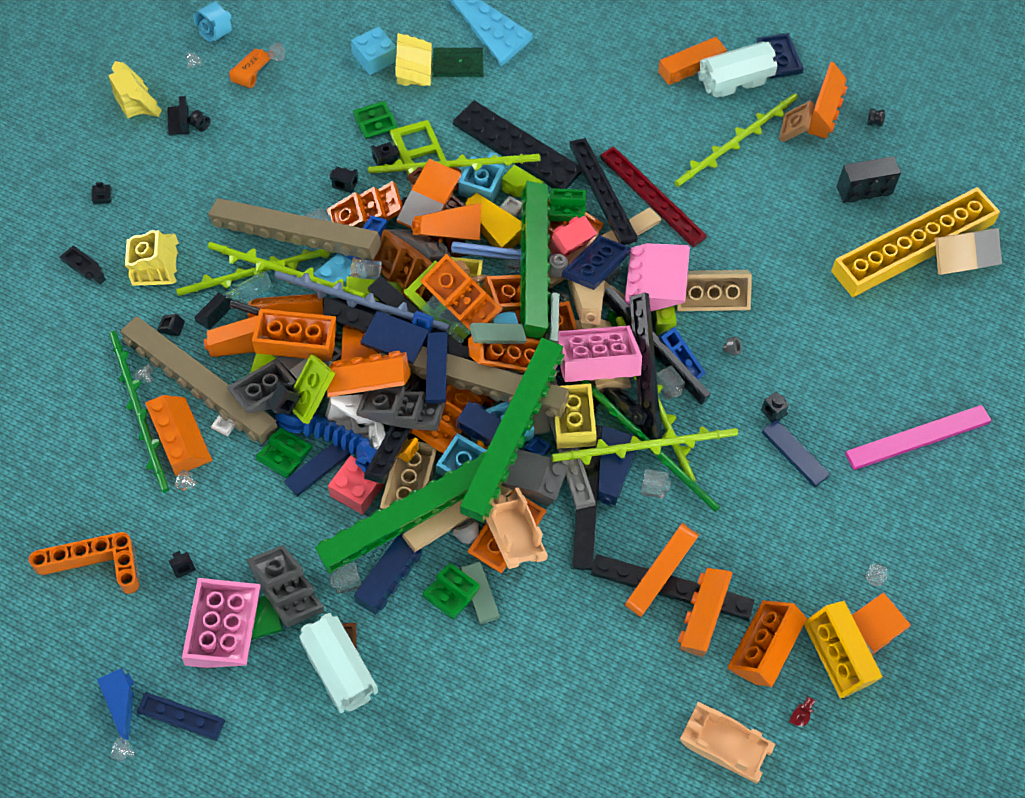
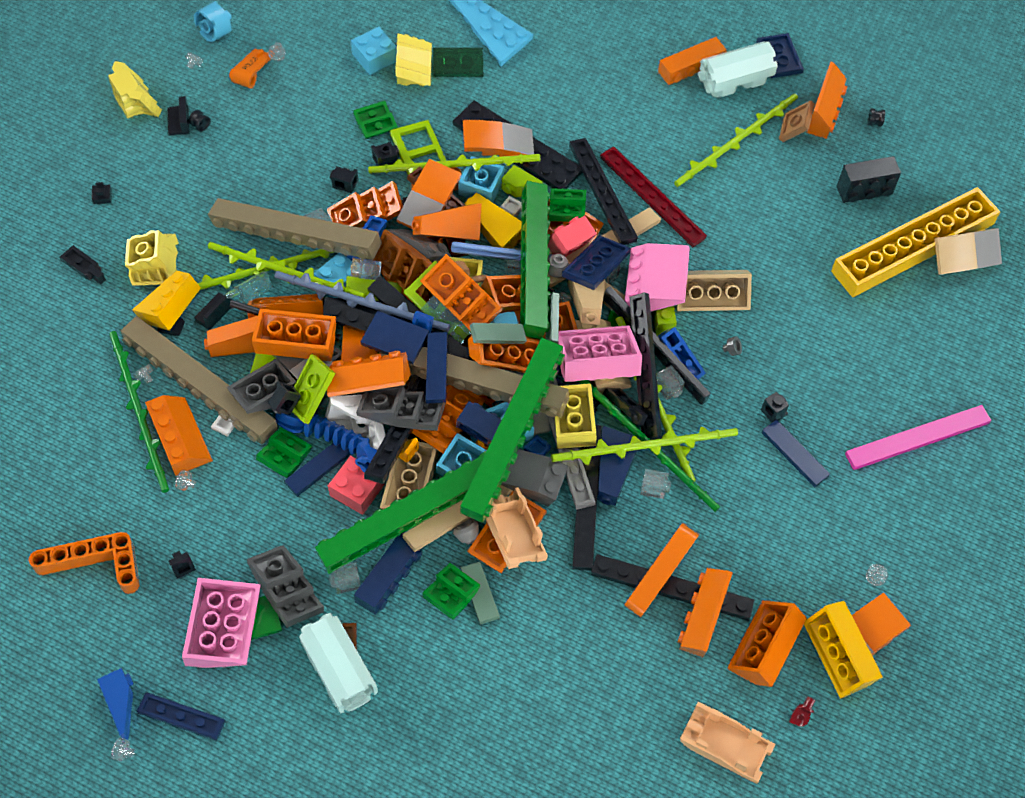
(168, 301): none -> yellow wedge
(497, 138): none -> orange slope

